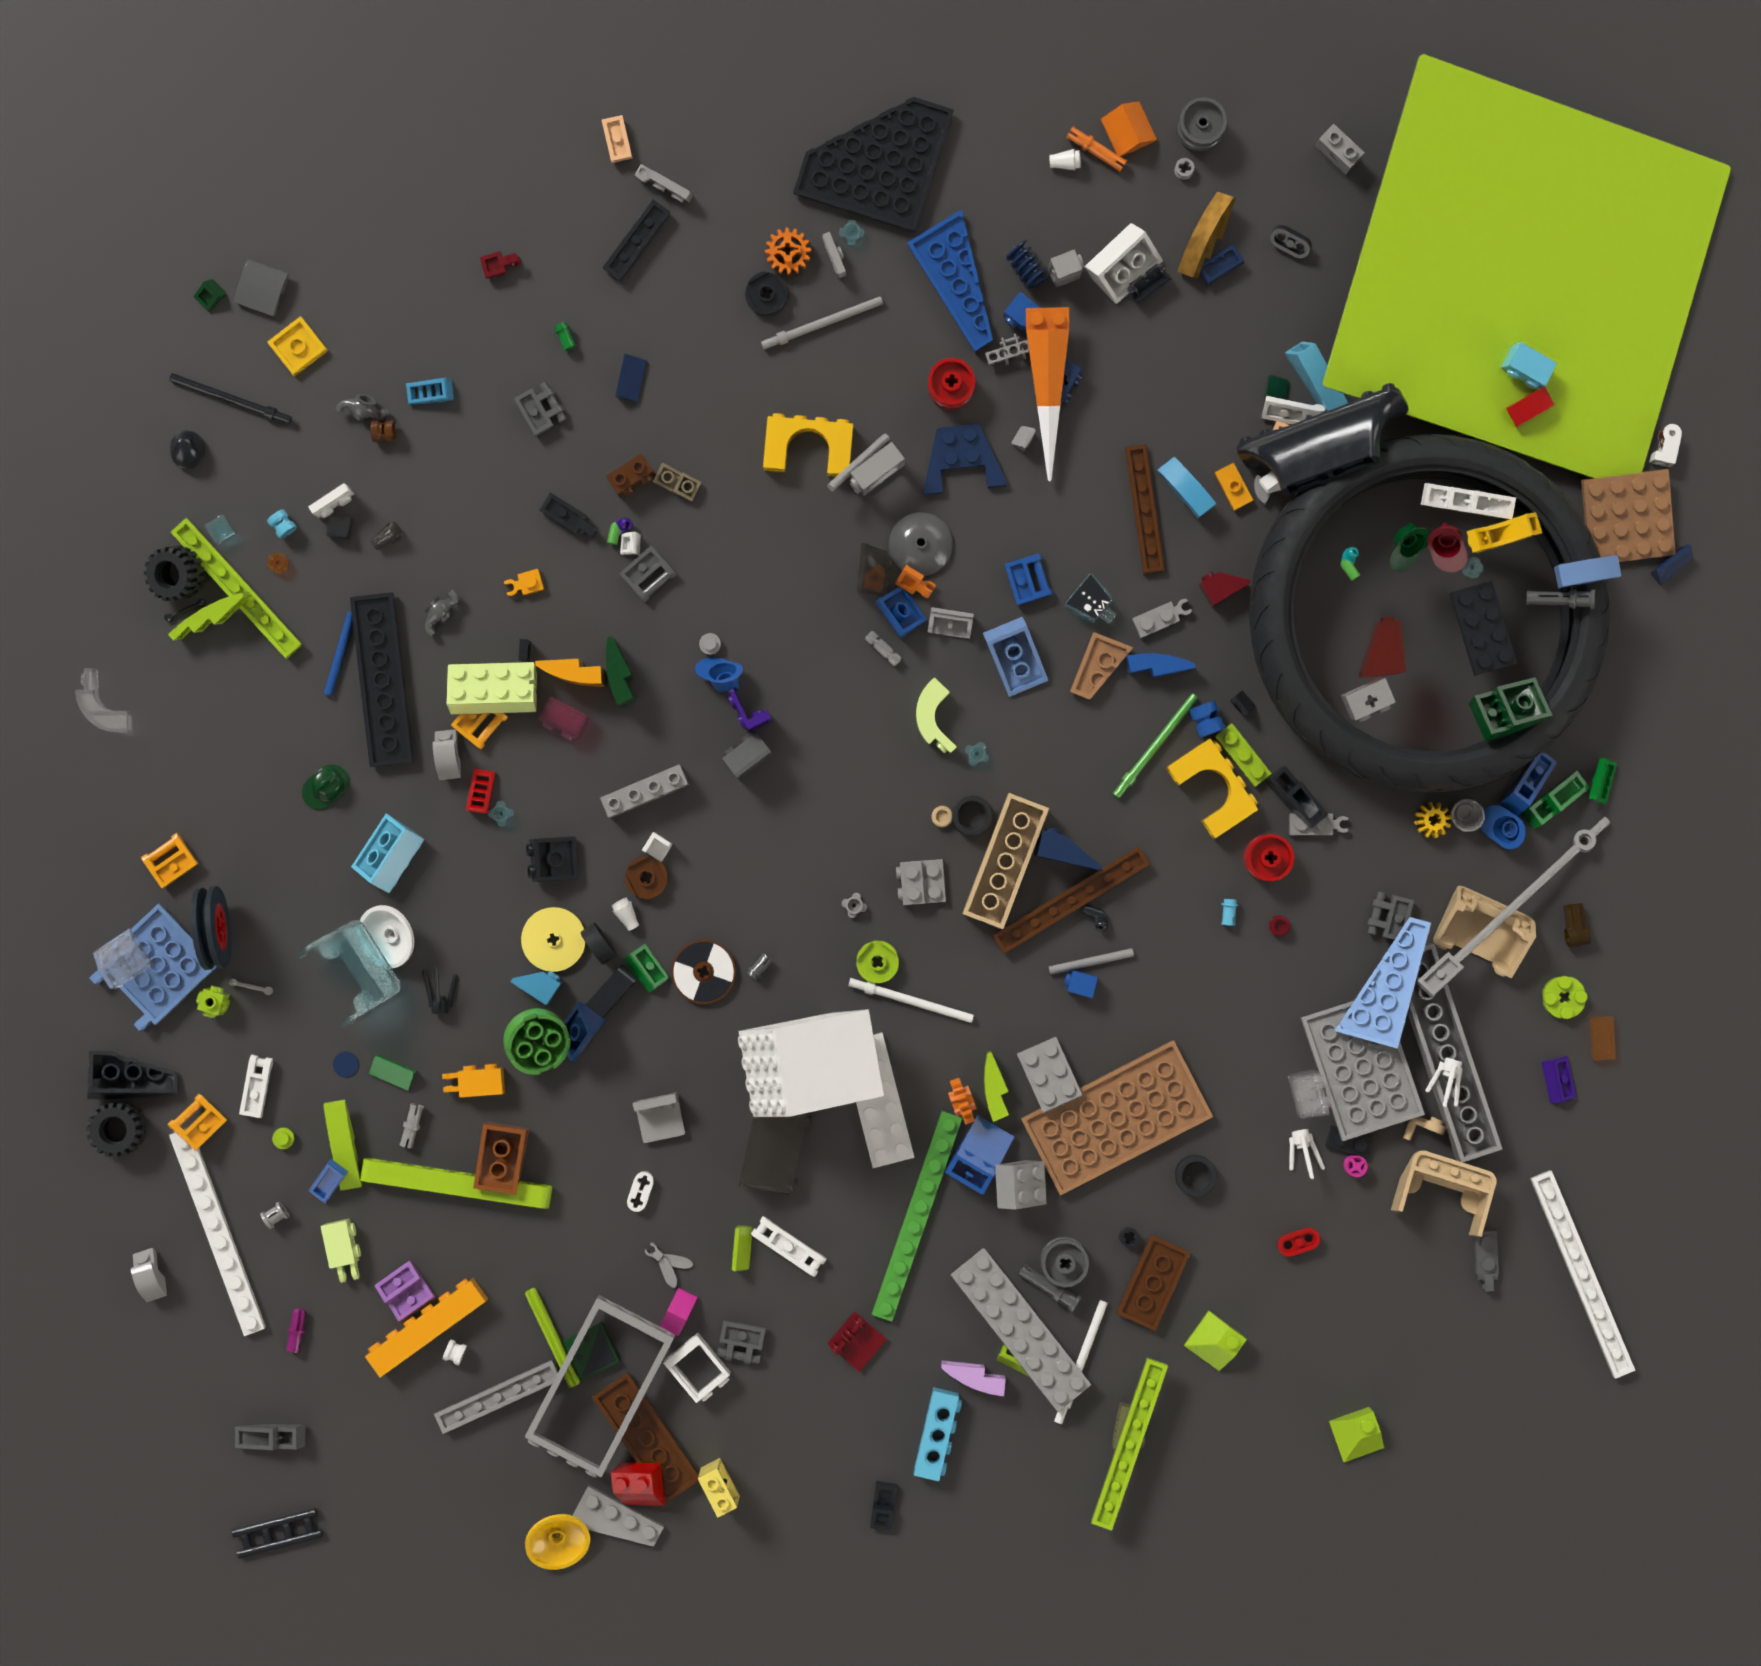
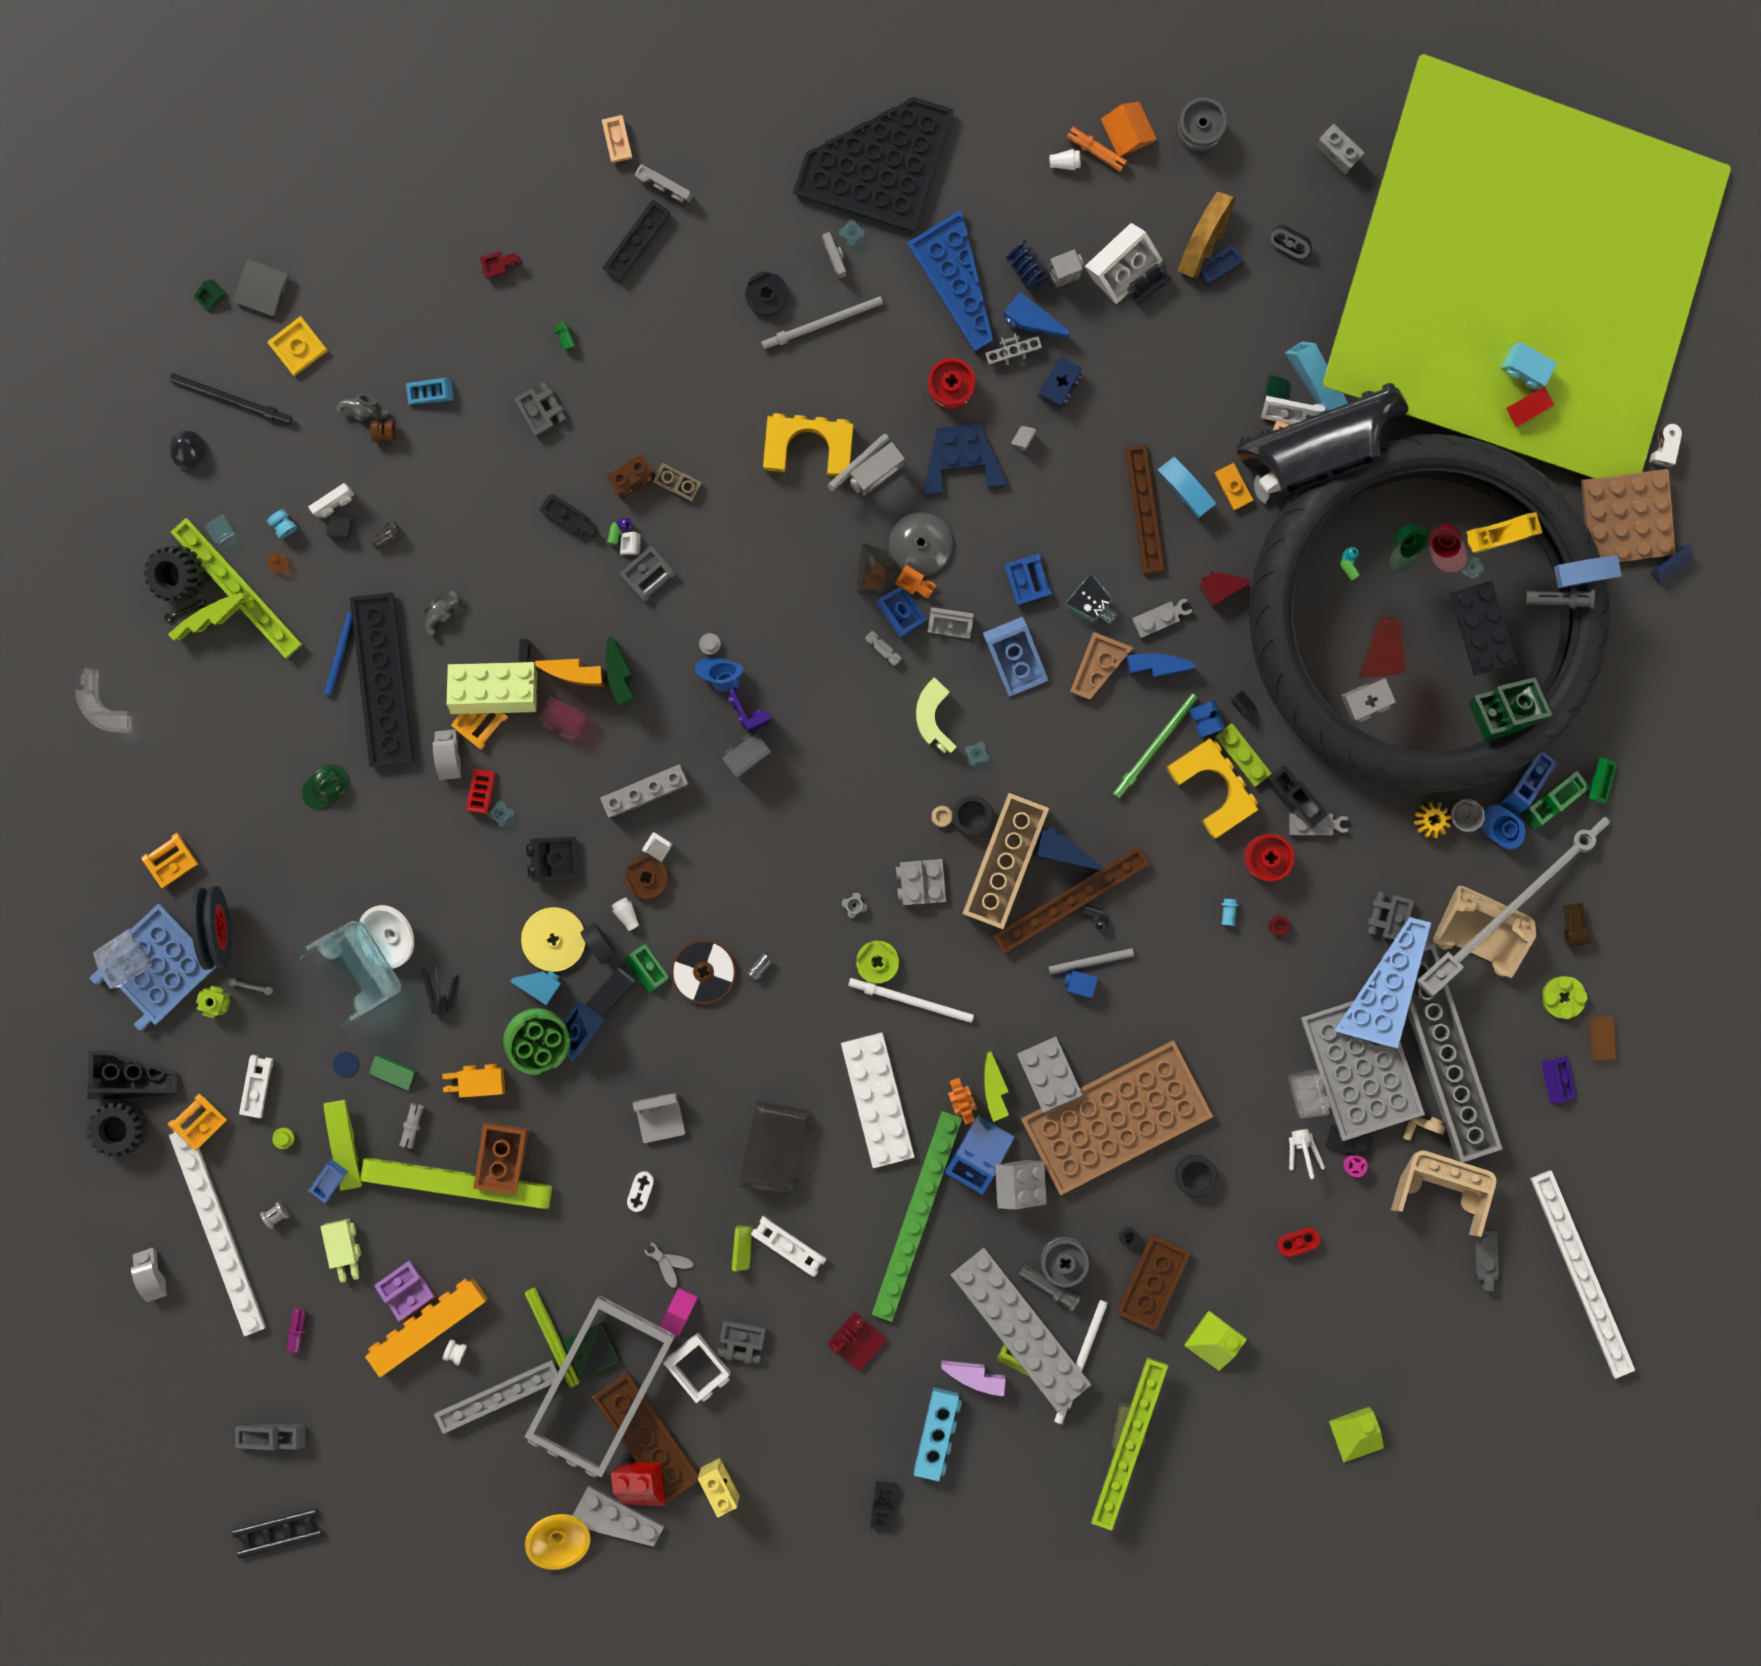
(387, 853): medium azure slope -> none
(528, 582): light orange plate -> none
(630, 378): dark blue slope -> none
(796, 251): orange gear -> none
(810, 1064): white piece -> none
(1047, 343): orange plate -> none
(1180, 163): light grey bush -> none
(1451, 1069): white plant -> none
(1468, 501): white slope -> none

